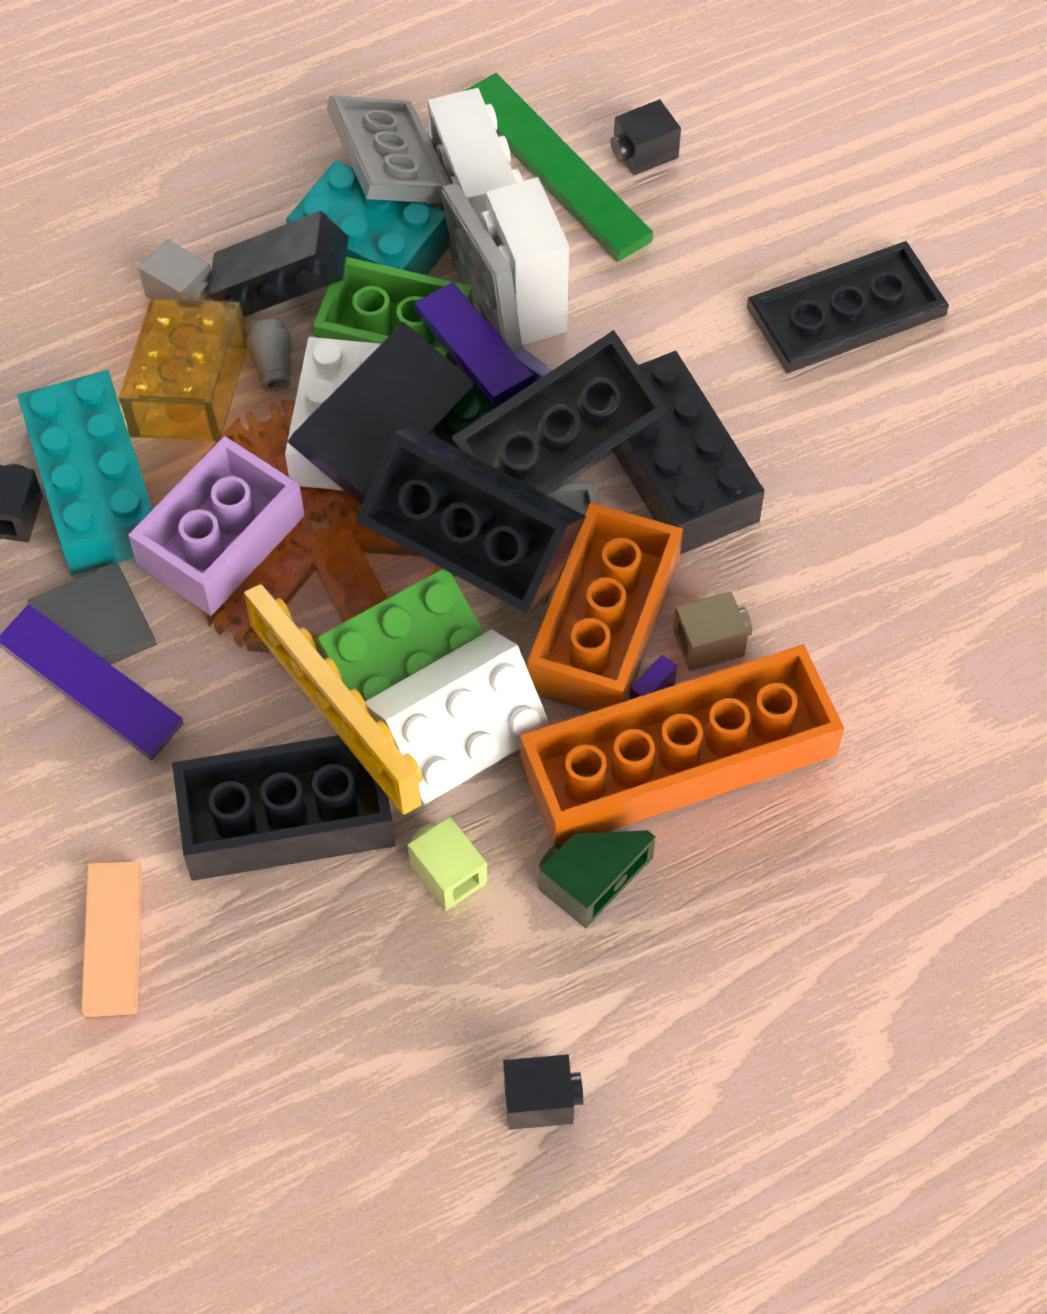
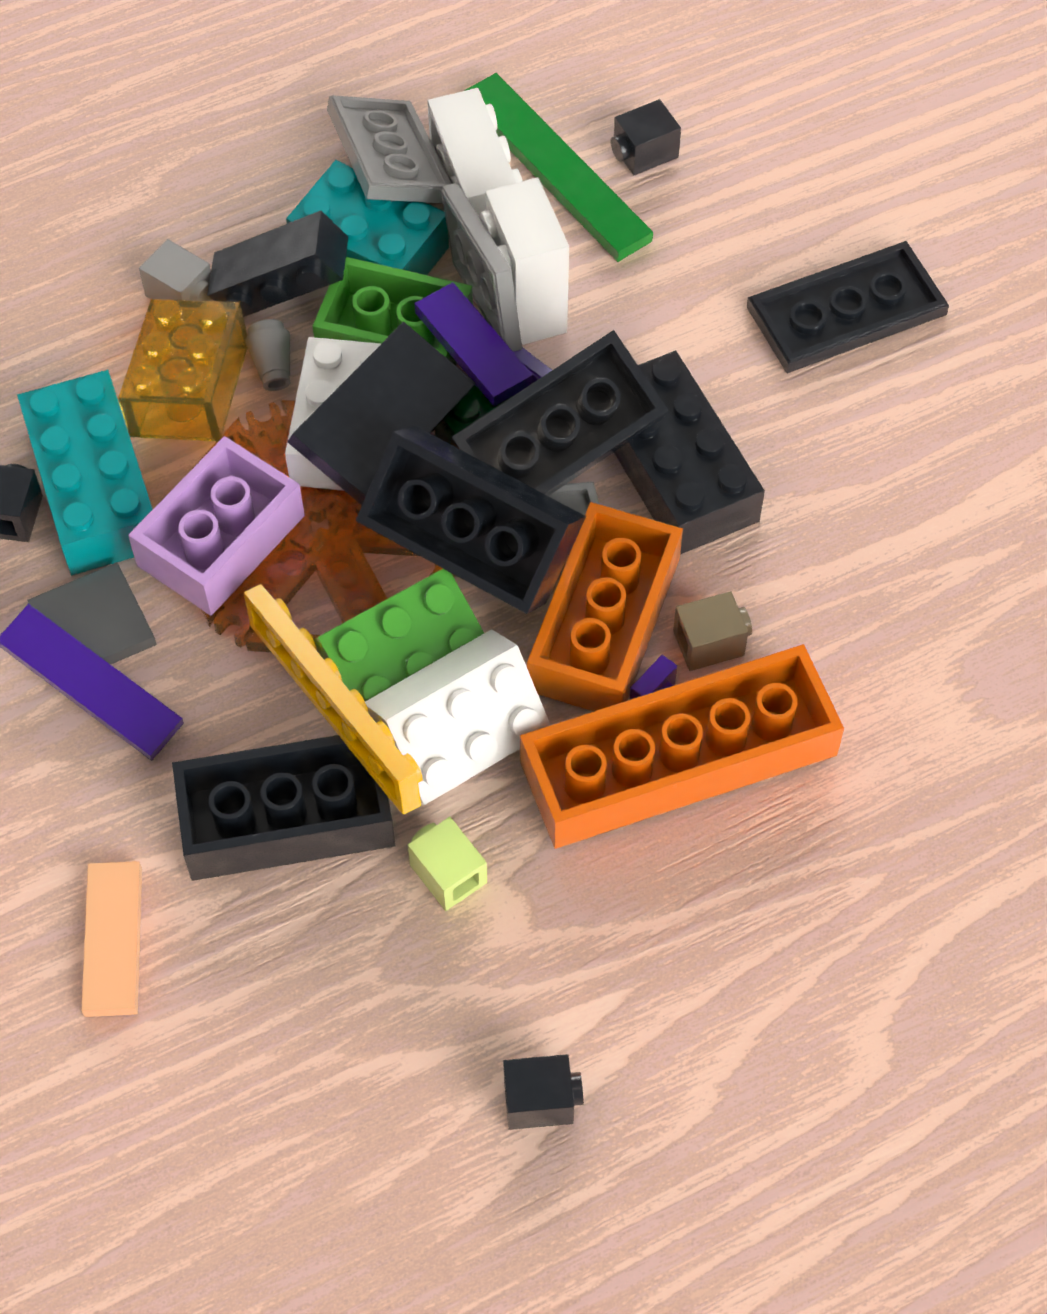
(593, 870): dark green slope -> none

